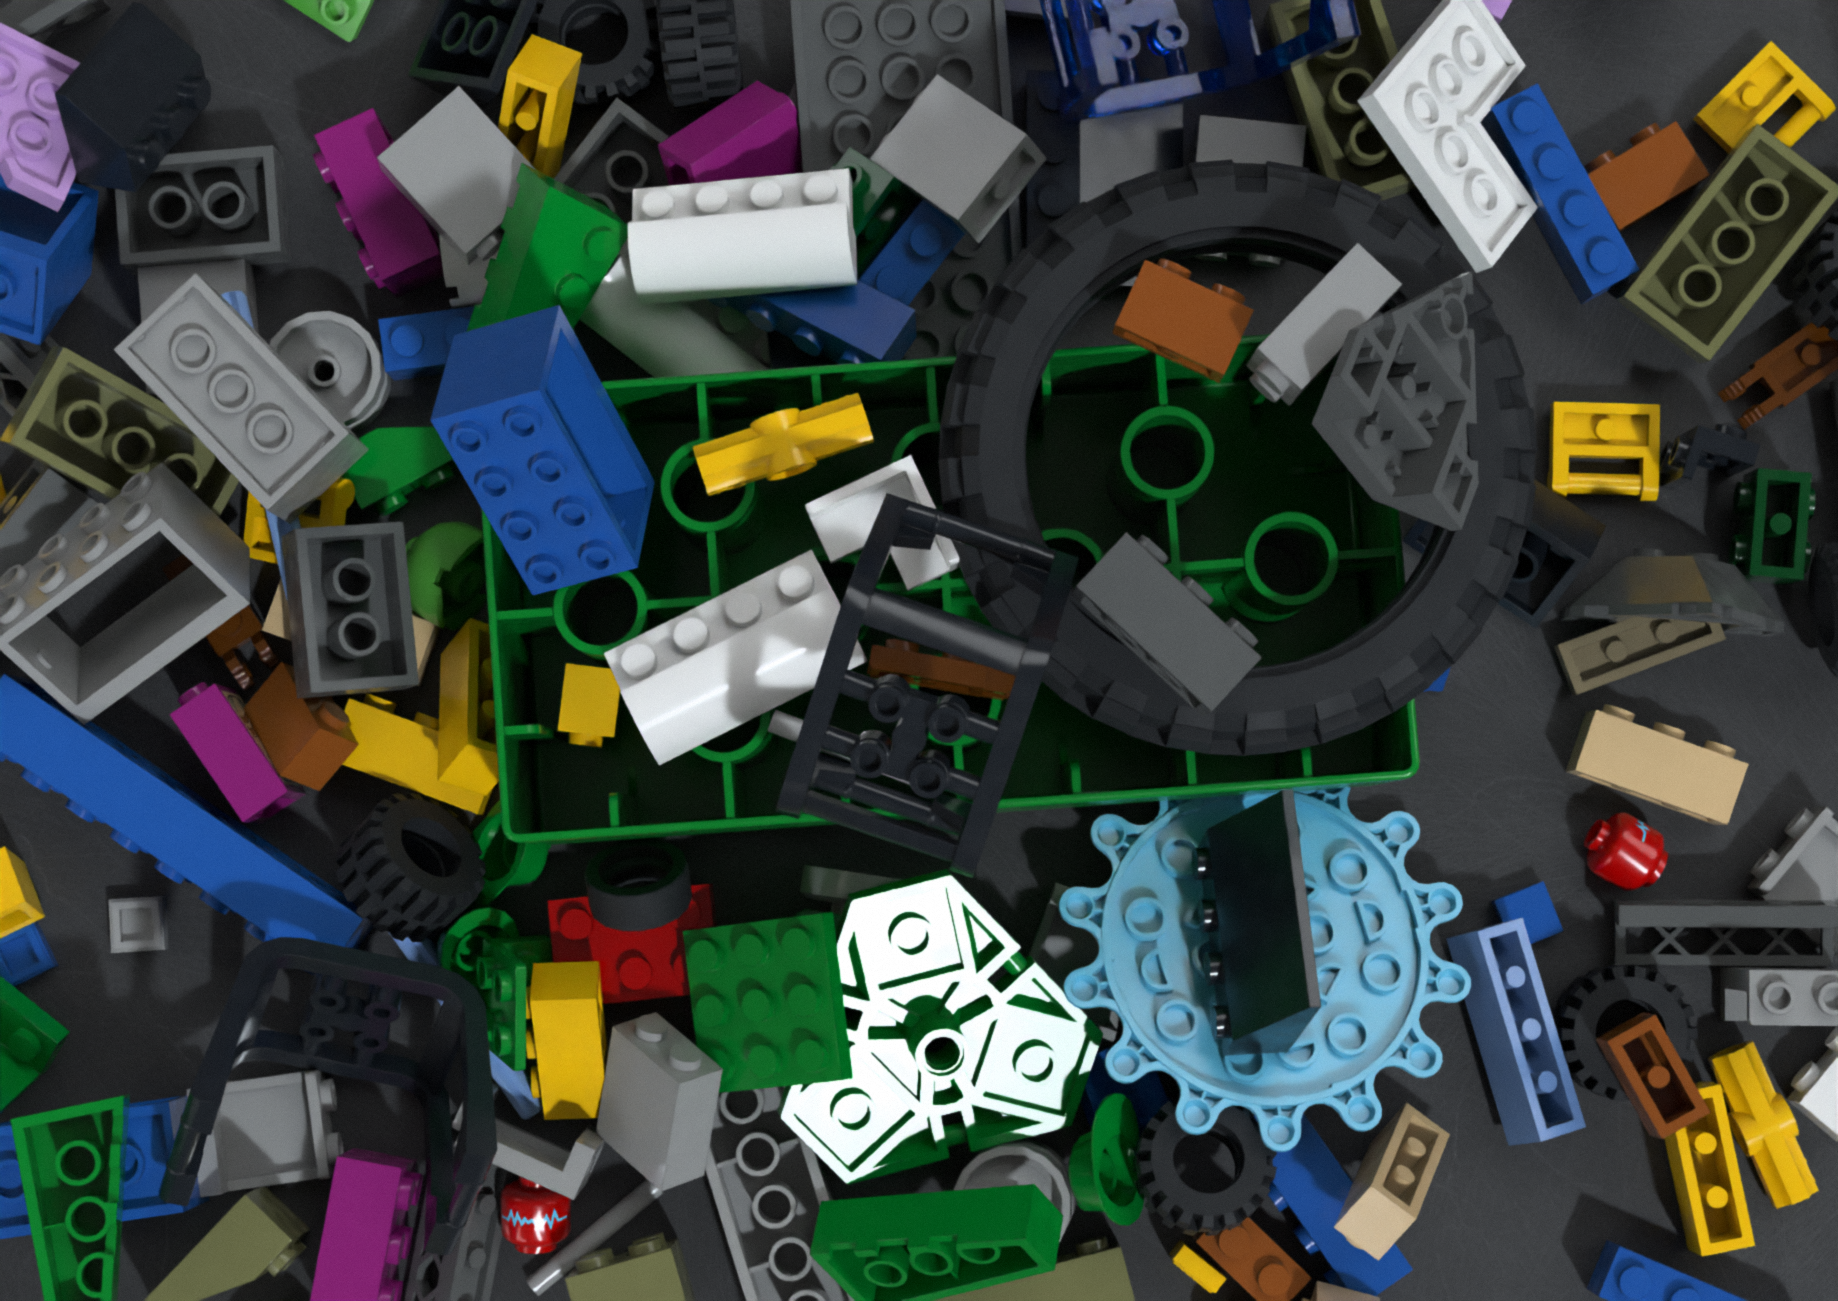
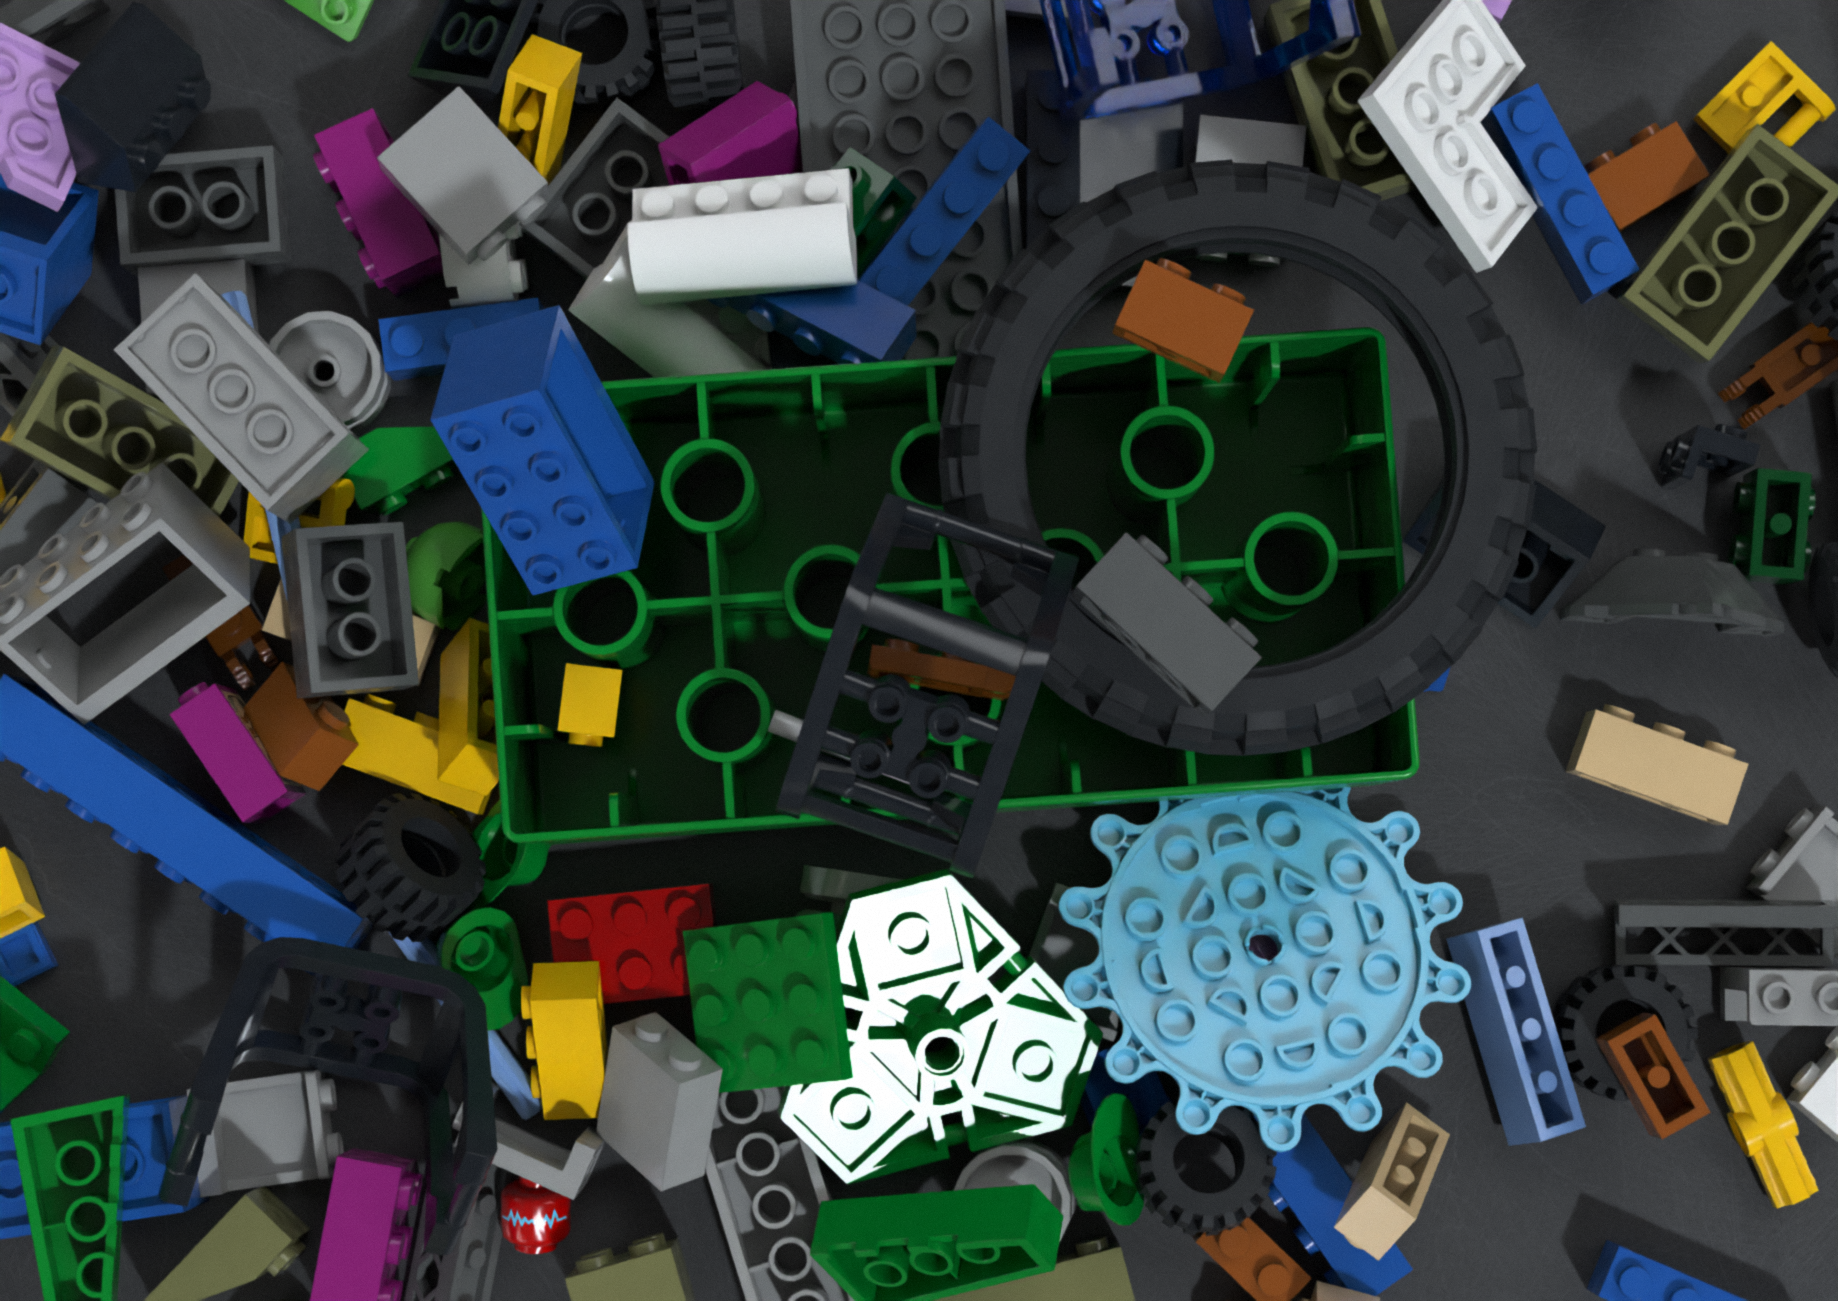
(138, 924): light grey tile -> none
(503, 976): green bracket -> none
(550, 253): green wedge -> none
(593, 1236): light grey bar -> none
(644, 906): black tyre -> none
(729, 657): white brick -> none
(783, 444): yellow piece -> none
(847, 516): white panel -> none
(959, 157): light grey panel -> none
(1197, 1267): yellow tile -> none
(1257, 928): black slope -> none
(1319, 326): light grey brick -> none
(1405, 403): dark grey wedge -> none
(1534, 906): blue tile -> none
(1604, 432): yellow plate -> none
(1625, 851): red head -> none
(1630, 648): dark tan plate -> none
(1709, 1180): yellow brick -> none

